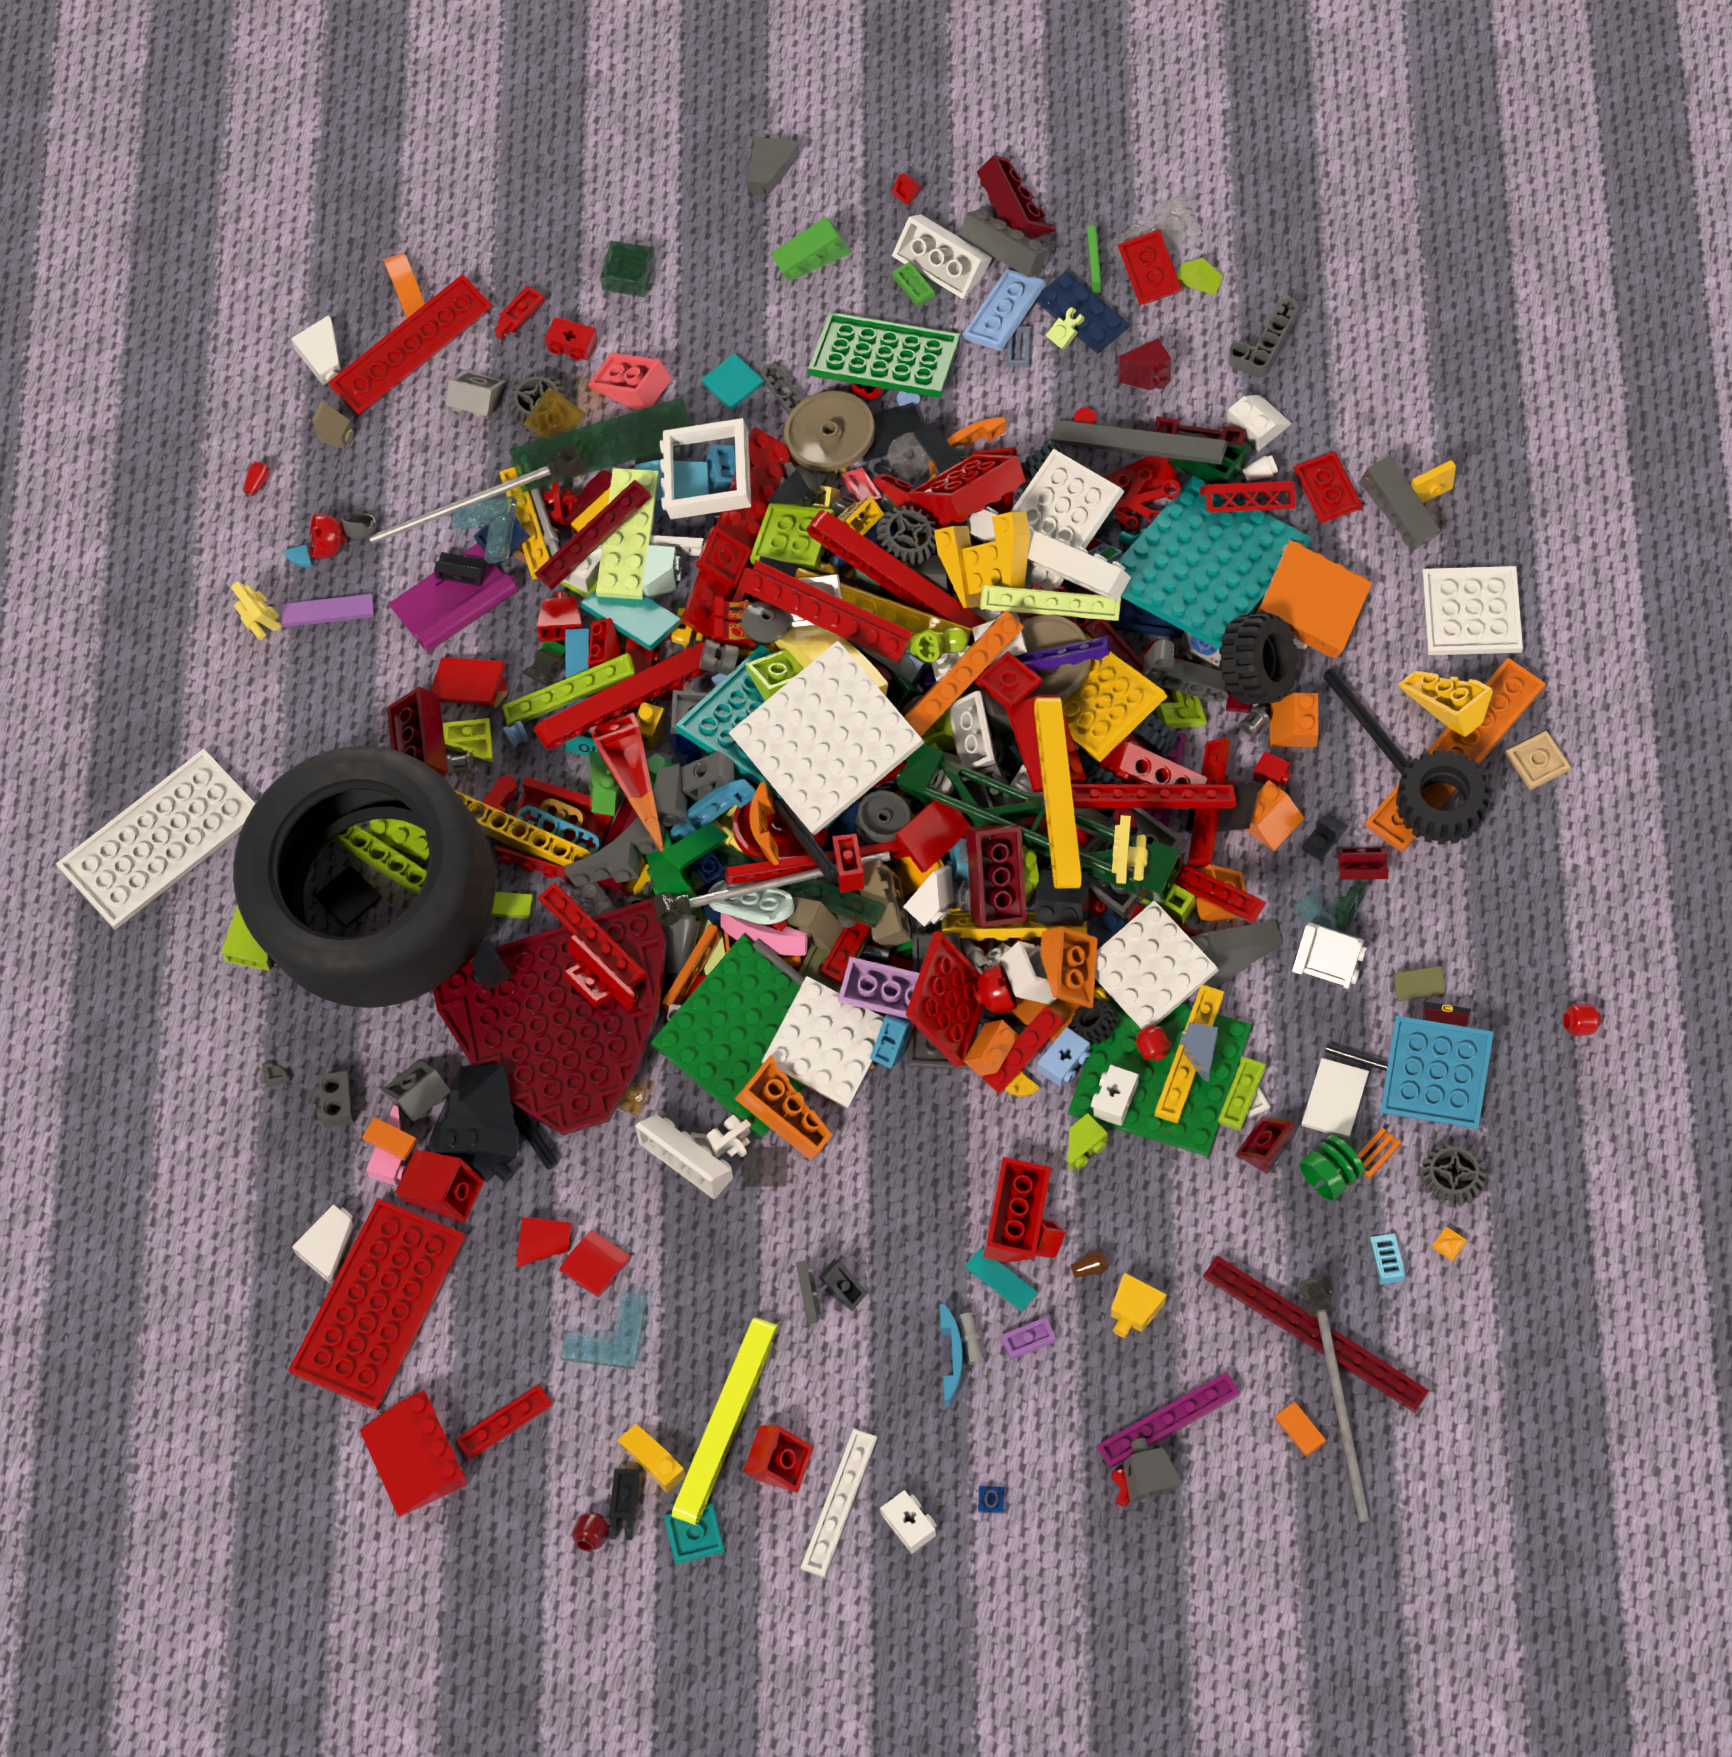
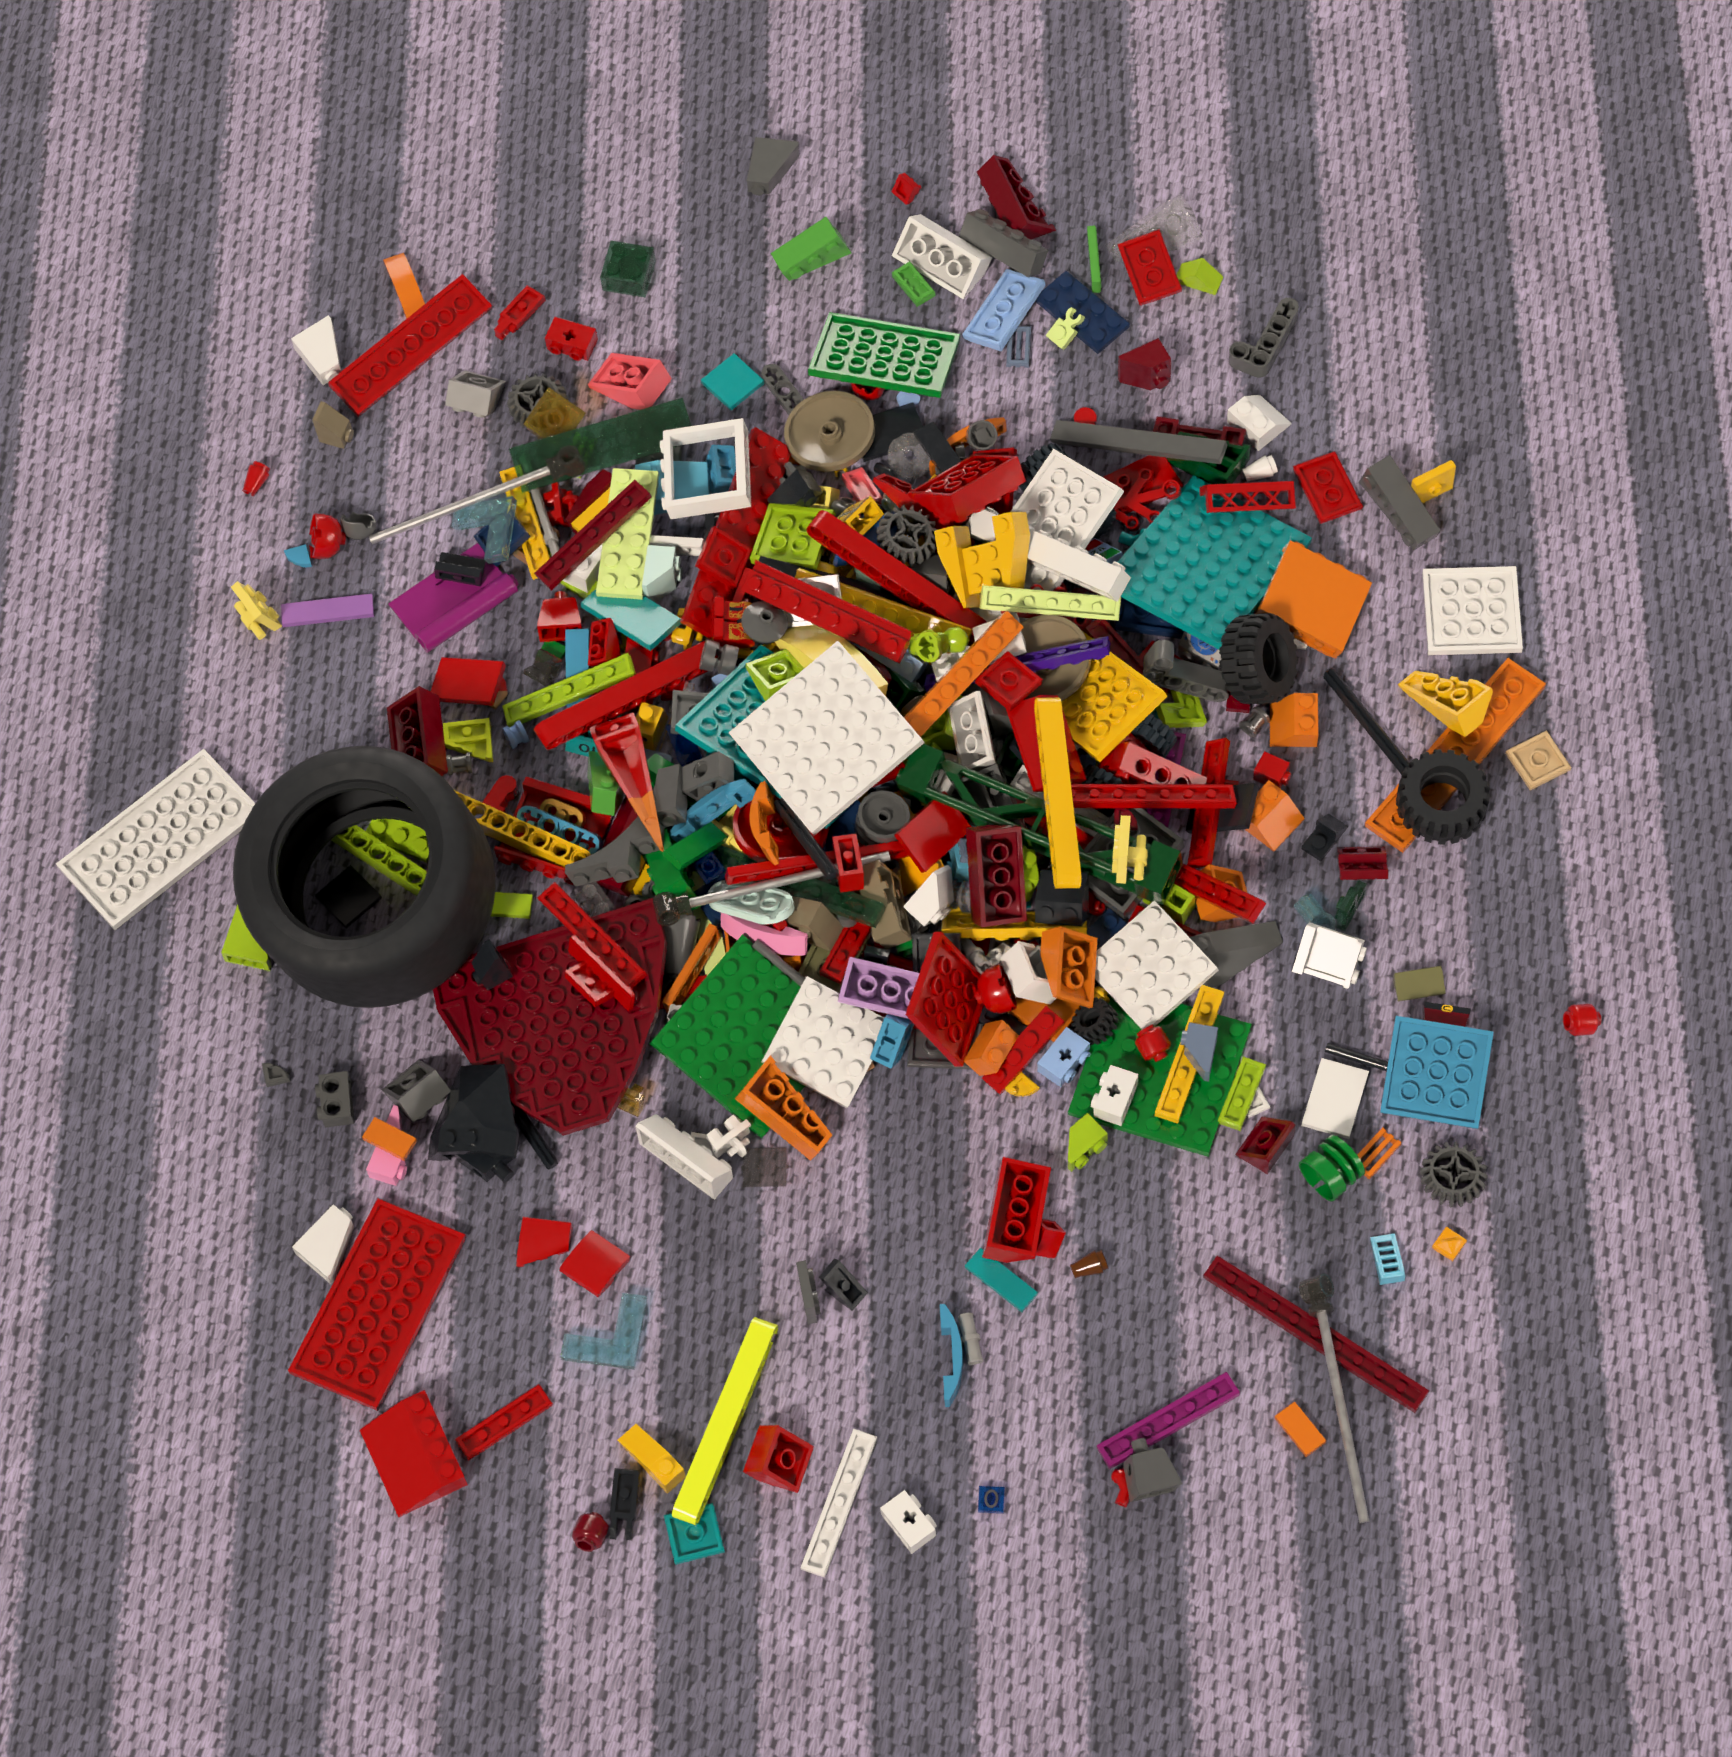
(440, 1185): red slope -> none
(981, 435): none -> dark grey wheel
(1028, 1338): medium lavender plate -> none
(1135, 1305): yellow torso -> none

